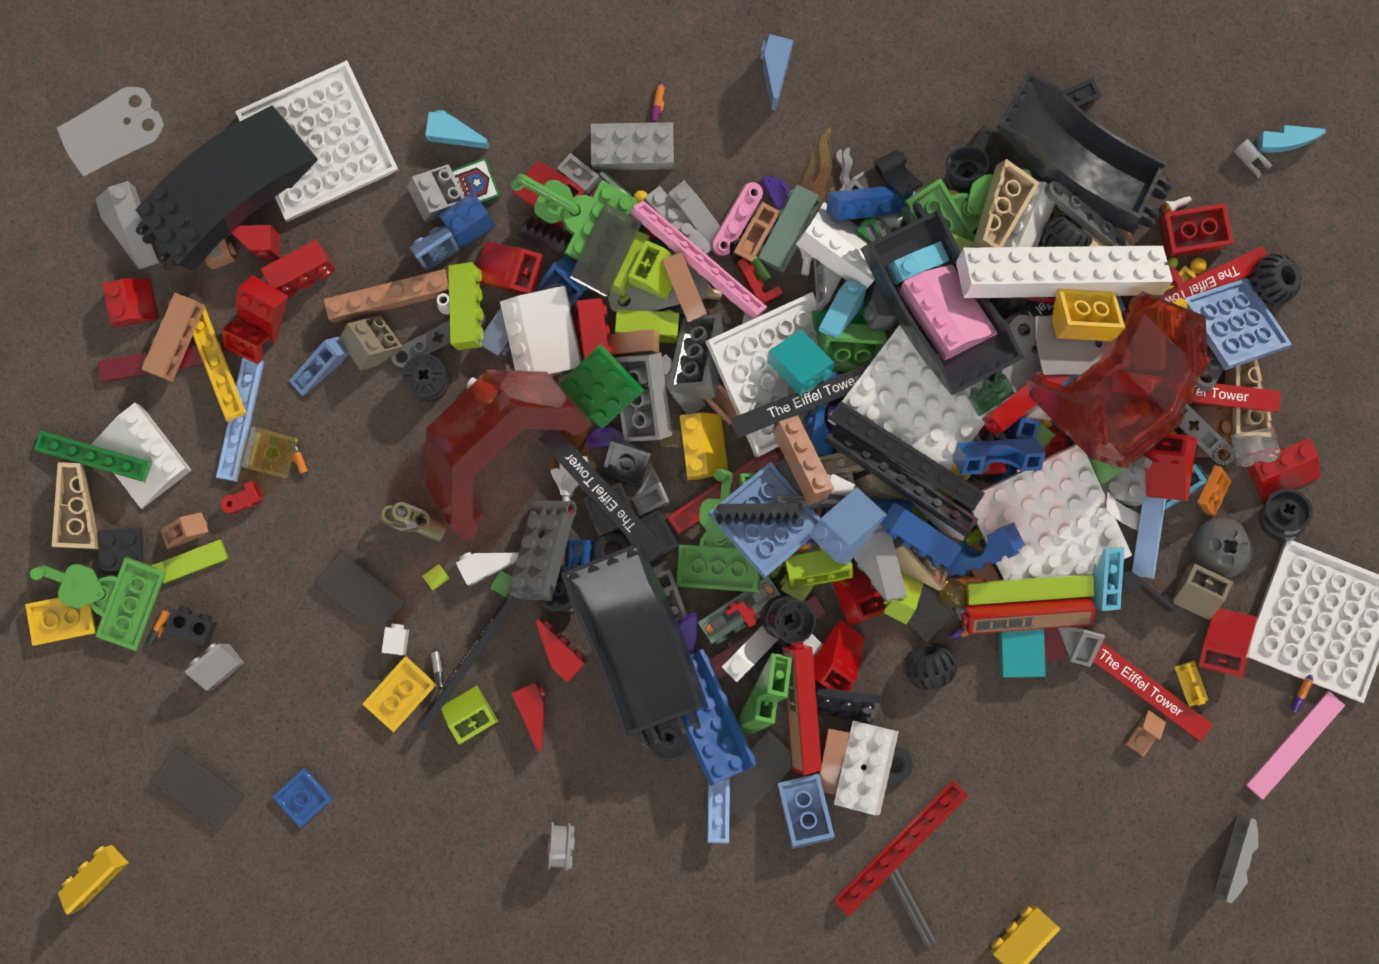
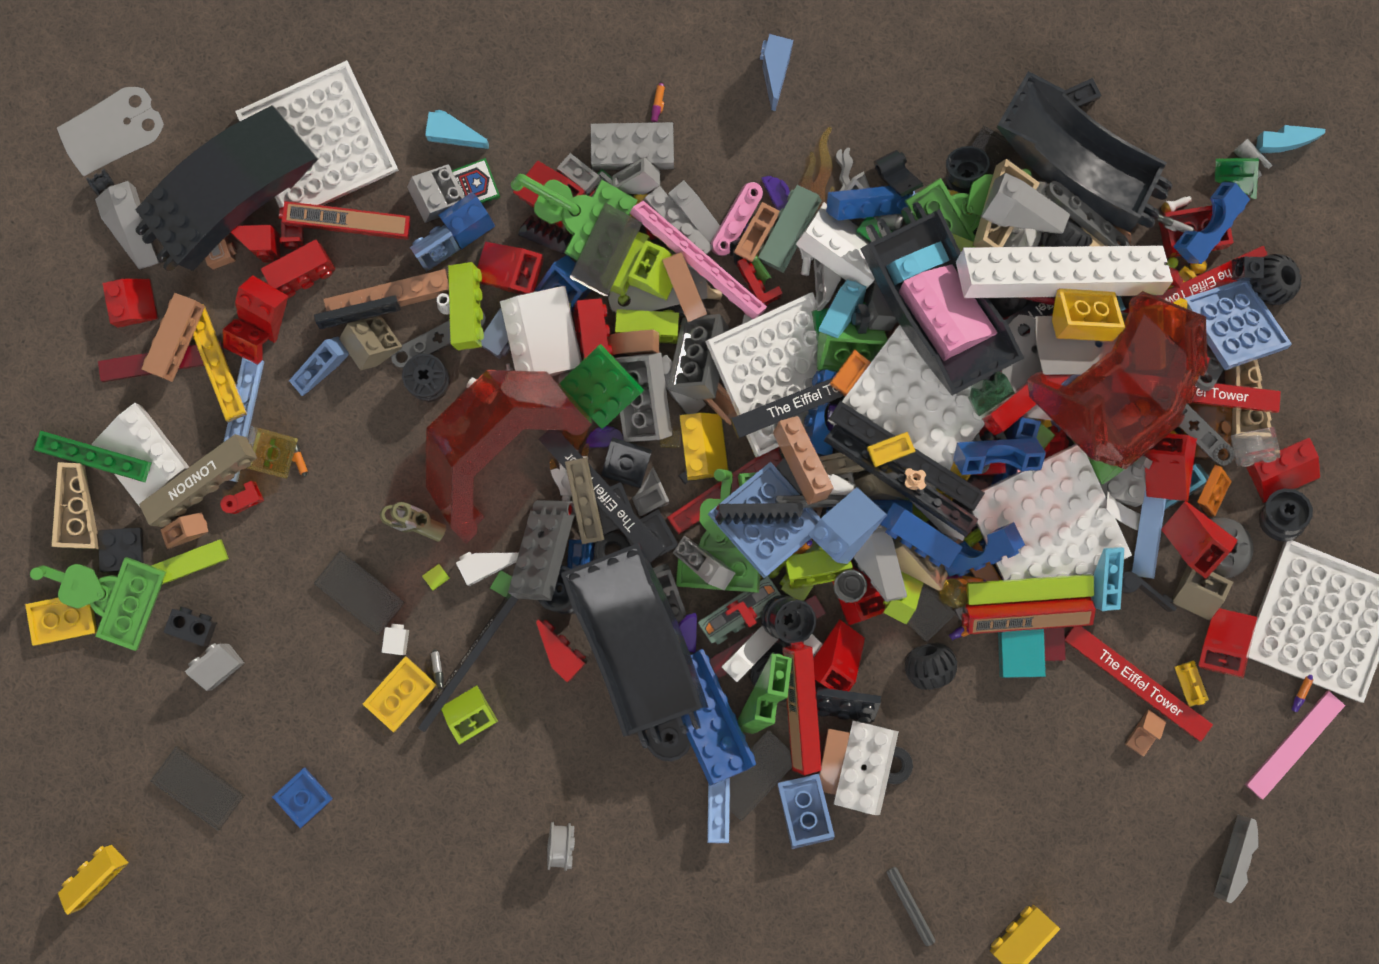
(100, 181): none -> black bush
(158, 628): orange piece -> none
(198, 481): none -> dark tan brick
(291, 236): none -> red bracket
(345, 220): none -> brick
(357, 312): none -> black tile
(532, 709): red slope -> none
(584, 500): none -> dark tan plate
(637, 178): none -> light grey slope
(704, 563): none -> light grey slope
(800, 362): teal brick -> none
(850, 372): none -> orange tile
(850, 586): none -> dark grey hair
(861, 318): none -> black plate
(891, 449): none -> yellow tile
(900, 848): red tile -> none
(915, 484): none -> light nougat plate
(1021, 206): none -> light grey wedge
(1081, 644): light grey slope -> none
(1174, 225): none -> piece
(1198, 539): none -> red slope
(1227, 204): none -> blue arch
(1239, 171): none -> green wing
(1248, 268): none -> black brick

